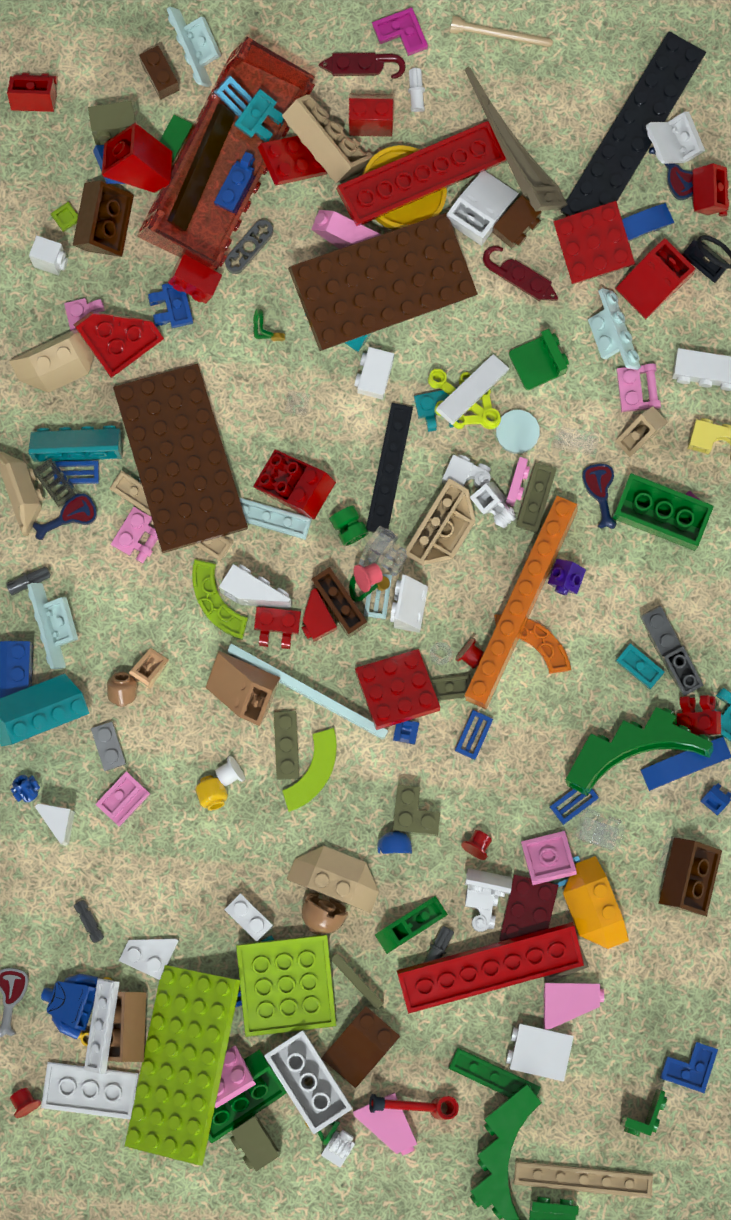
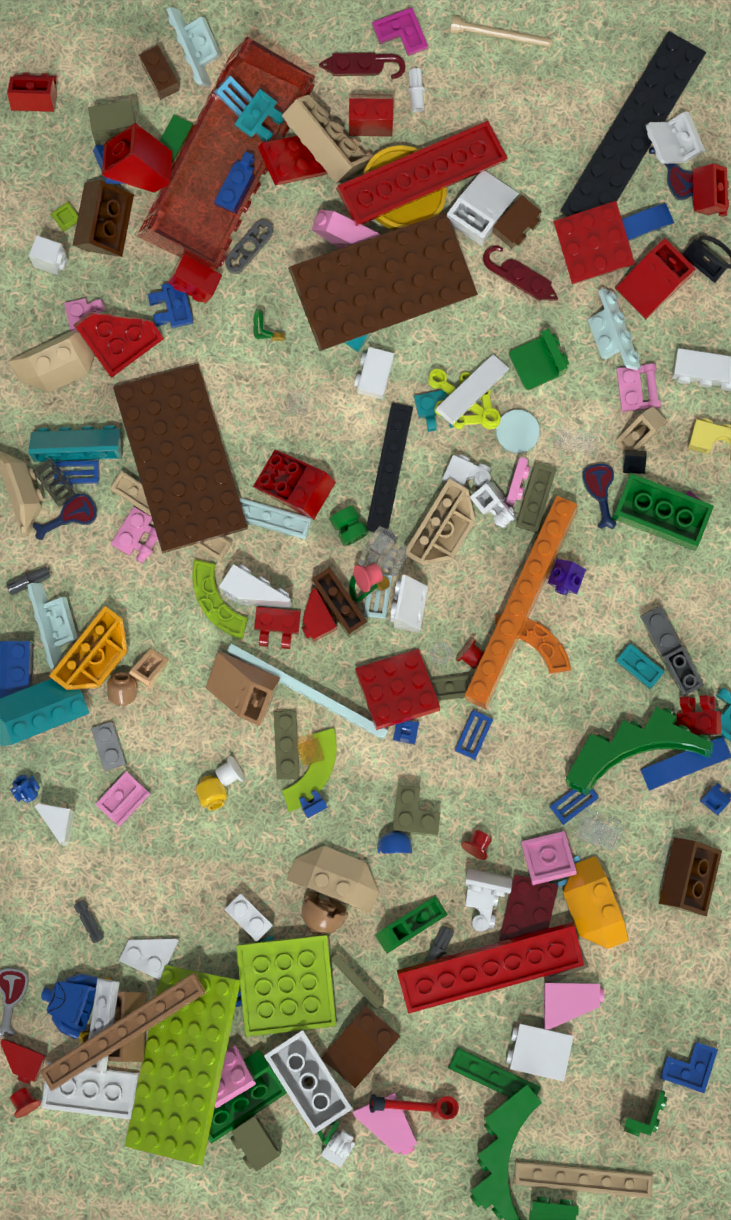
(23, 1061): none -> red slope
(93, 654): none -> light orange wedge
(123, 1031): none -> medium nougat tile
(201, 167): dark brown tile -> none
(310, 752): none -> clear yellow plate
(313, 807): none -> blue tile
(531, 178): dark tan plate -> none
(634, 461): none -> black plate

